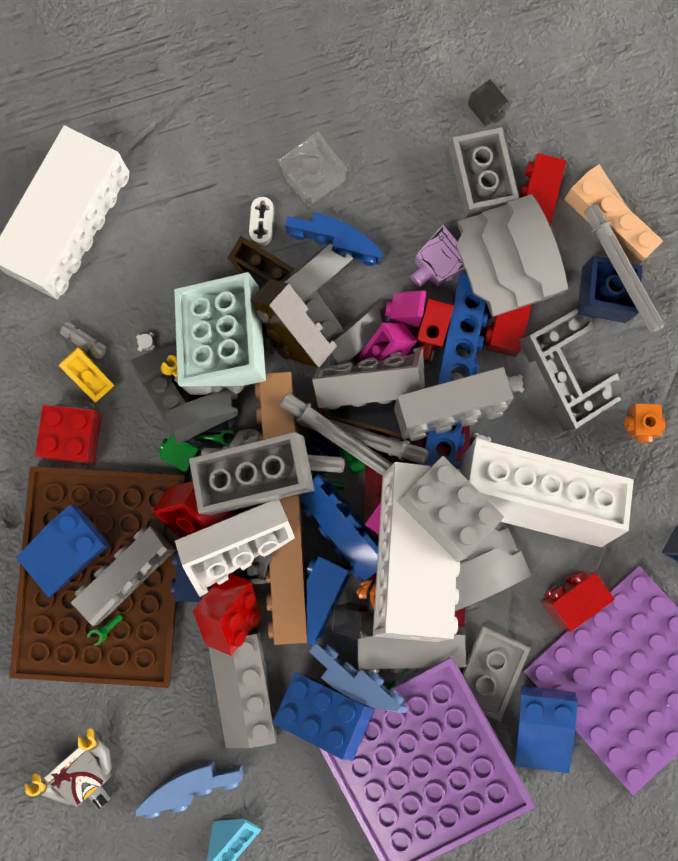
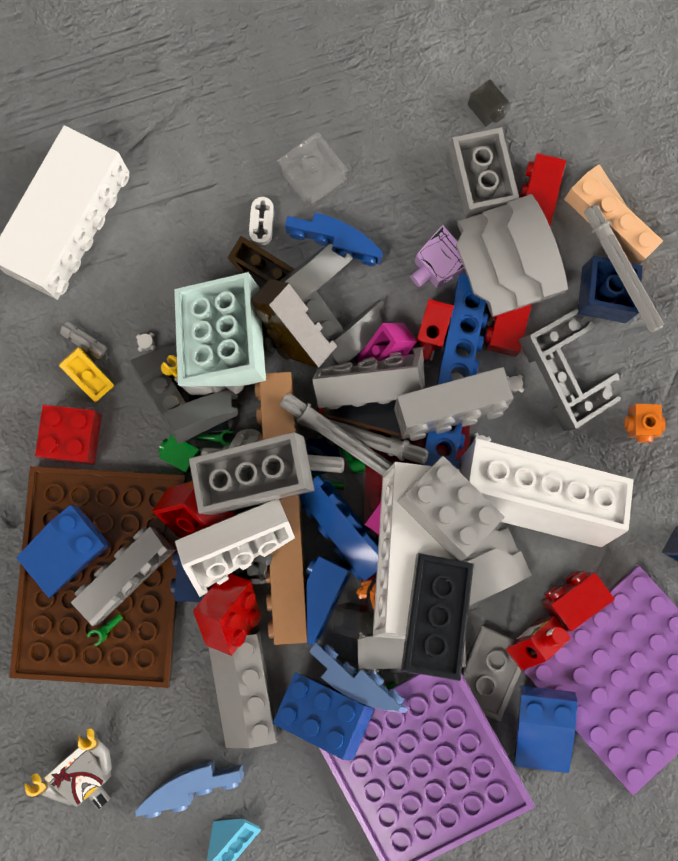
(406, 308): dark pink slope -> none
(437, 617): none -> black tile
(544, 636): none -> red torso

